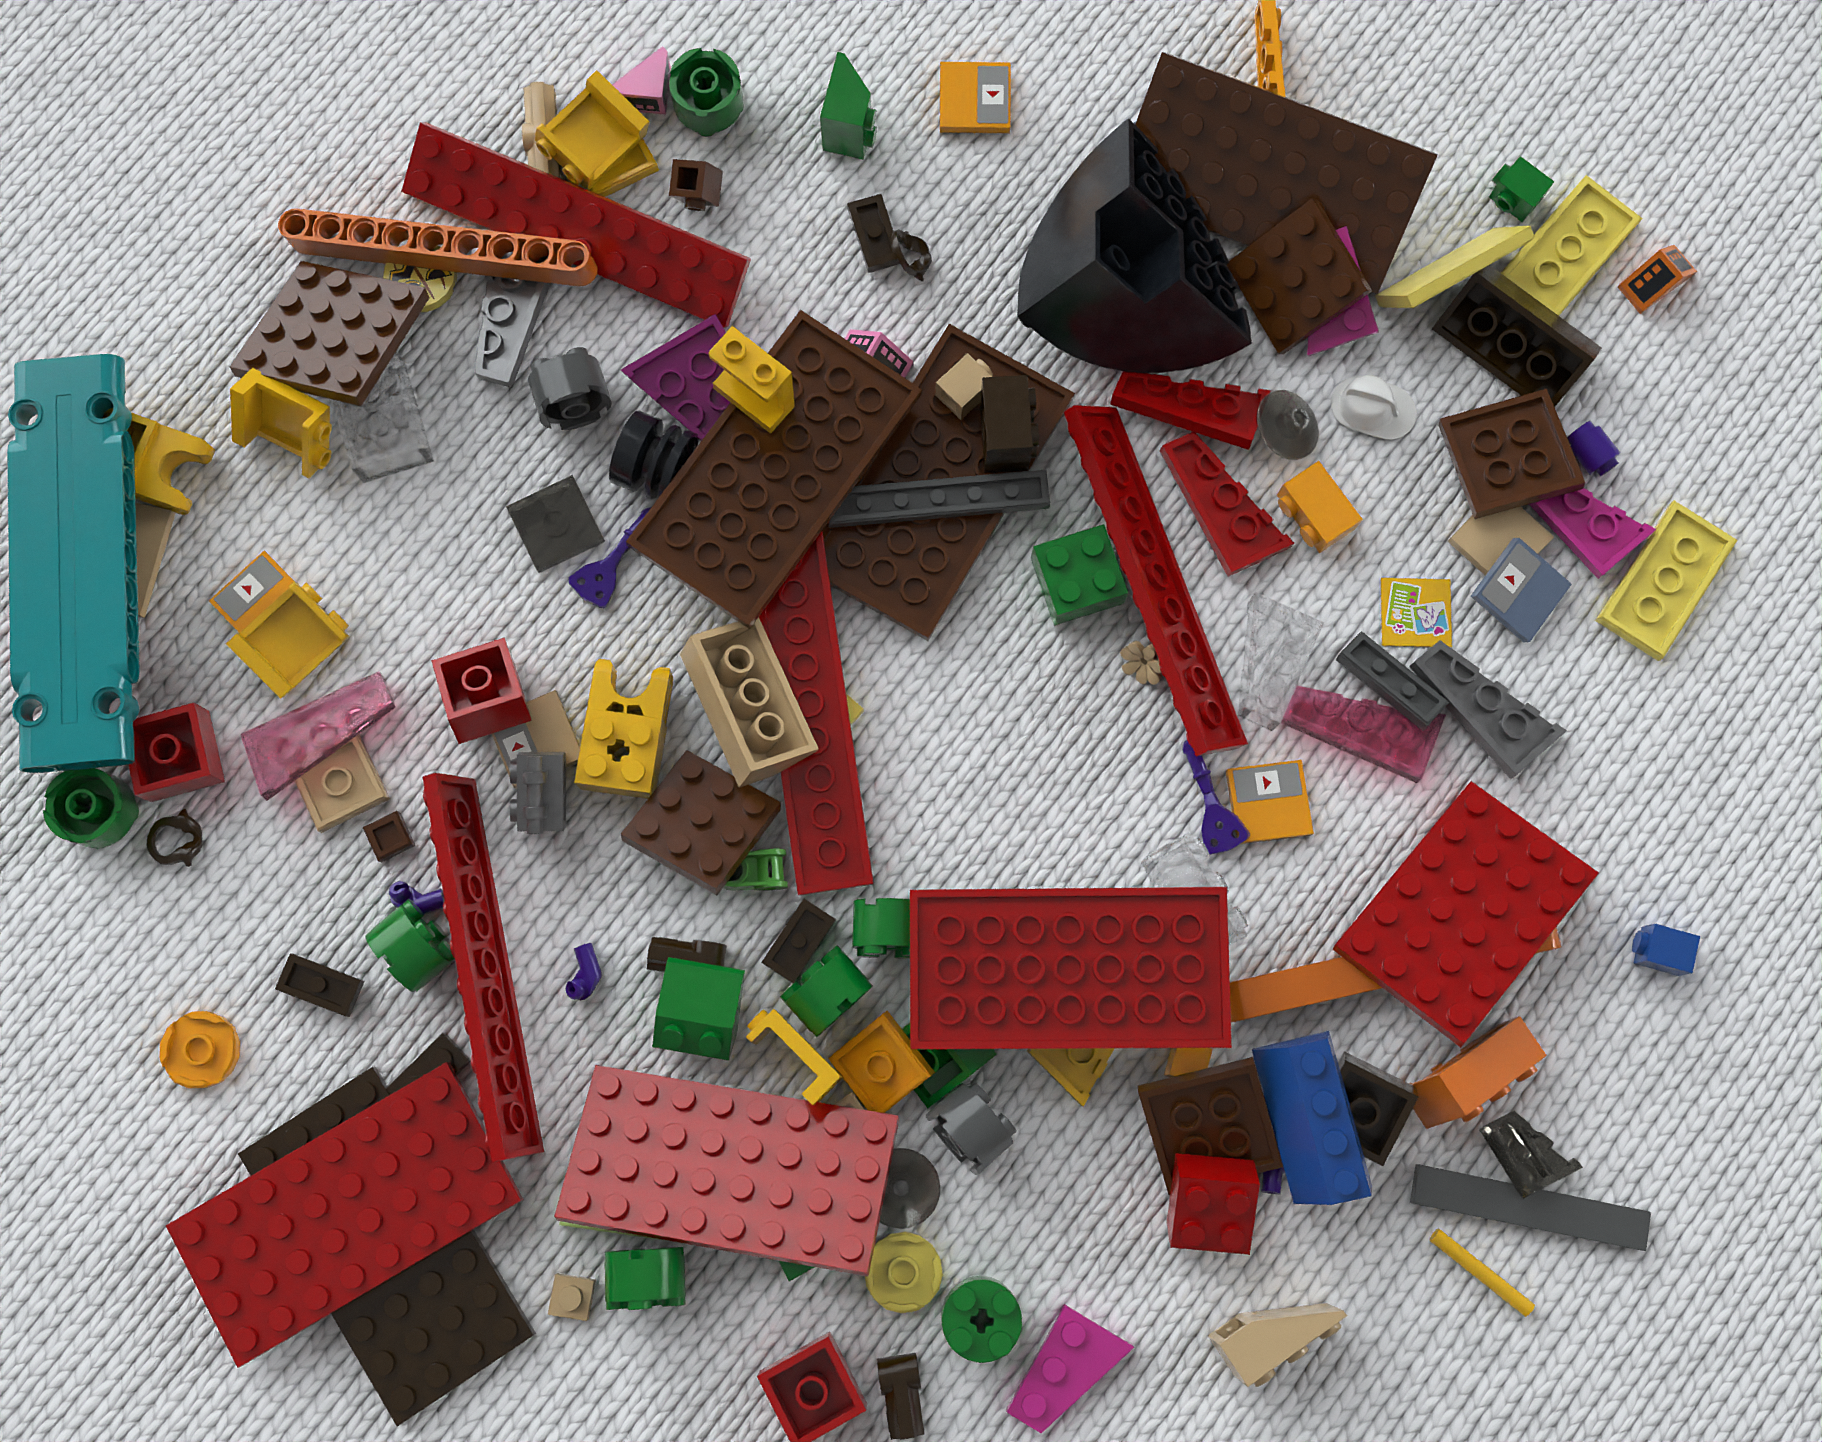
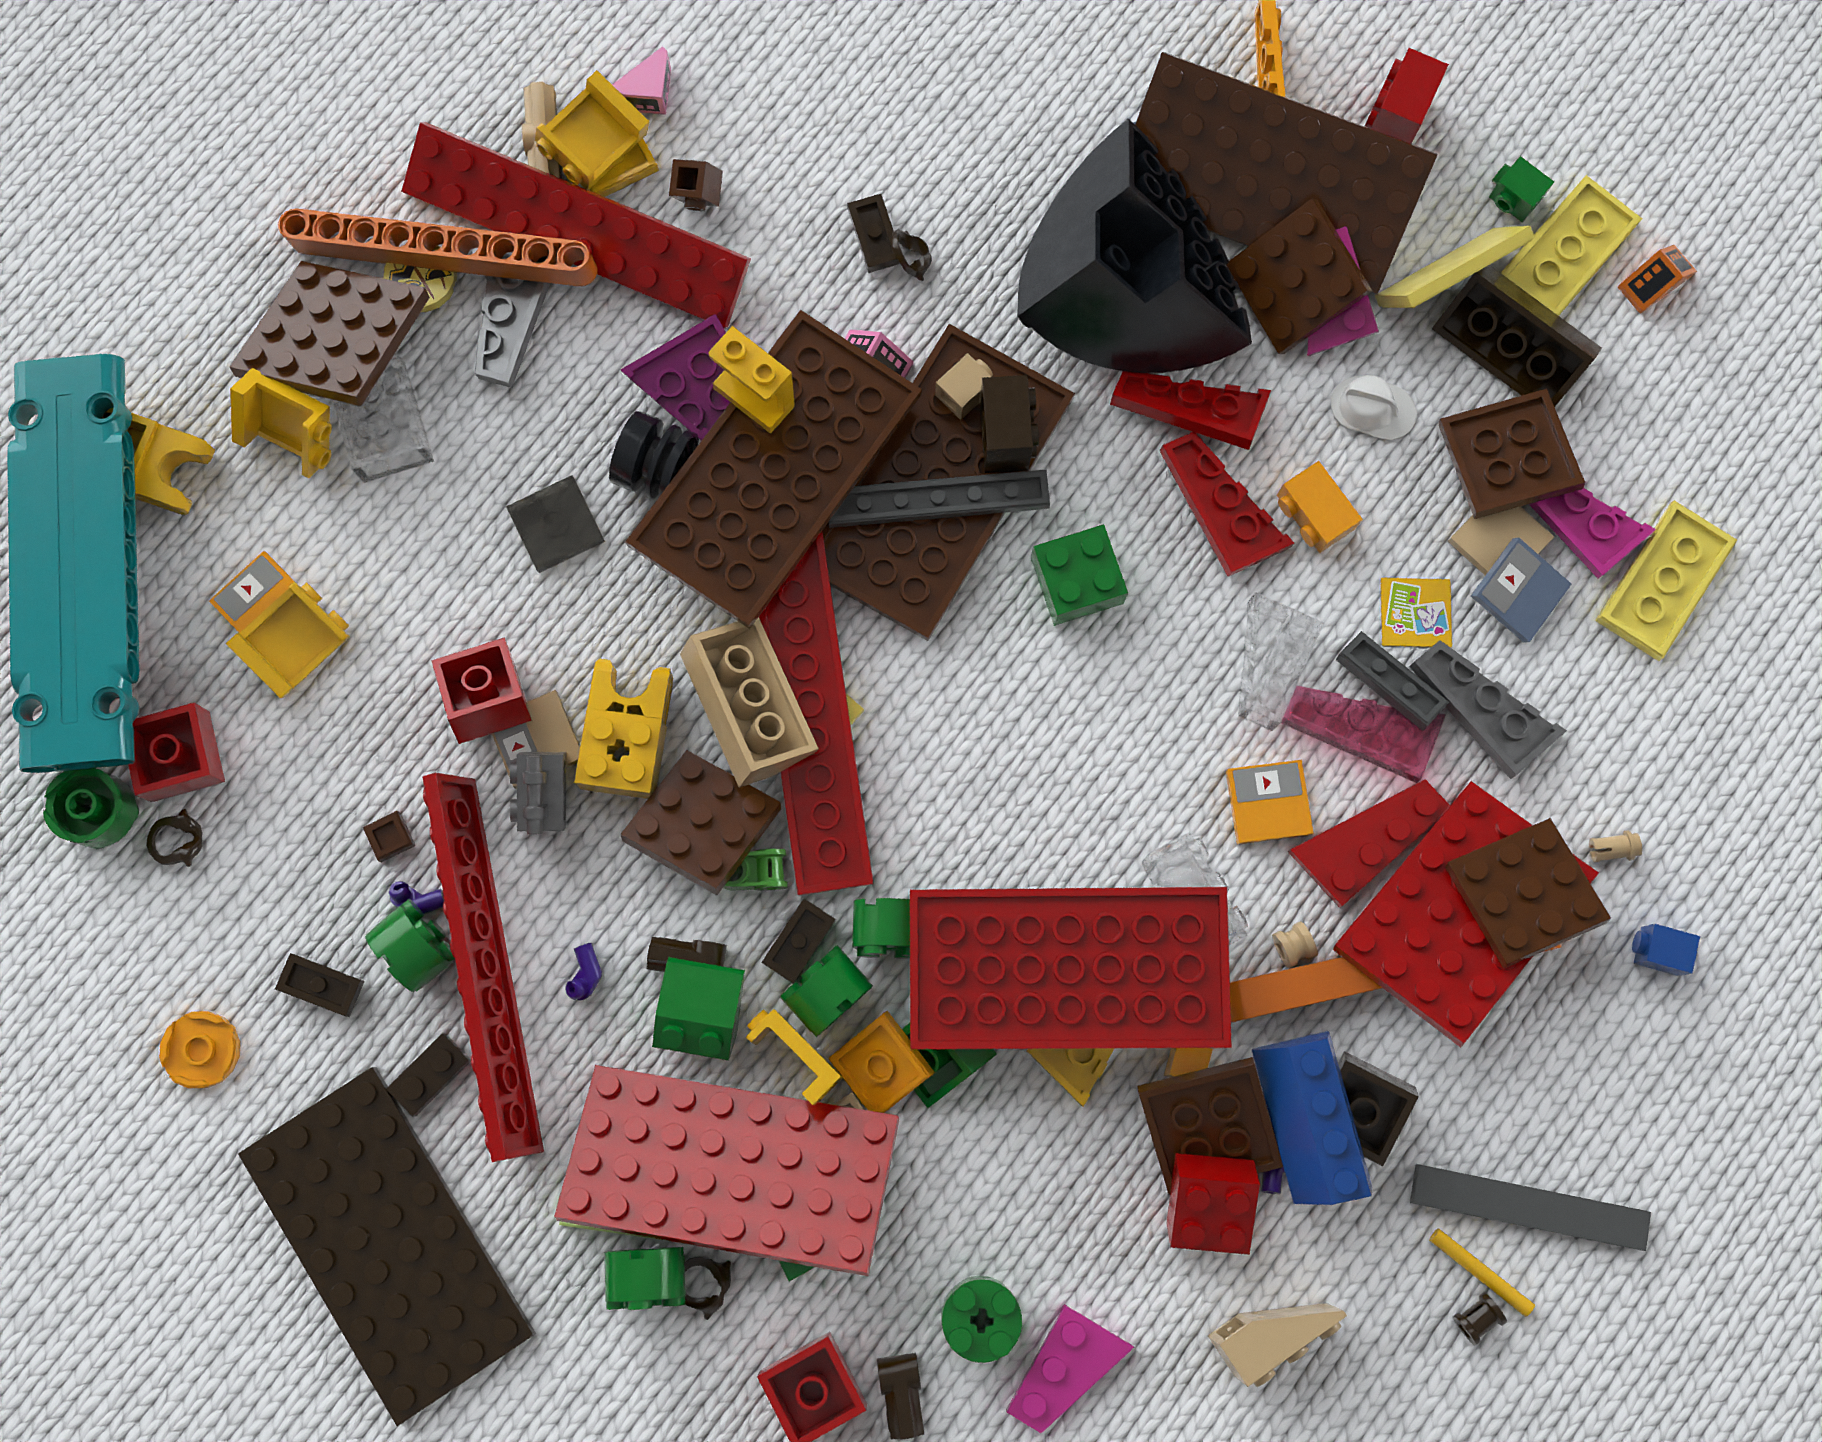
(152, 534): tan tile -> none
(307, 735): clear pink wing -> none
(342, 786): tan tile -> none
(343, 1214): red plate -> none
(569, 389): dark grey brick -> none
(571, 1297): tan plate -> none
(604, 568): dark purple piece -> none
(706, 91): green brick -> none
(721, 1273): none -> dark brown piece
(847, 112): green slope -> none
(904, 1272): light yellow tile -> none
(923, 1191): clear smoke dish -> none
(971, 1126): dark grey brick -> none
(975, 97): light orange tile -> none
(1142, 661): tan plant -> none
(1155, 580): red plate -> none
(1214, 810): dark purple piece -> none
(1287, 425): clear smoke dish -> none
(1295, 945): none -> tan wheel
(1363, 845): none -> red wing
(1406, 95): none -> red brick
(1478, 1074): orange wedge -> none
(1479, 1318): none -> dark brown bush
(1526, 1154): clear smoke wing -> none
(1527, 893): none -> reddish brown plate
(1593, 449): dark purple brick -> none
(1616, 847): none -> tan pin

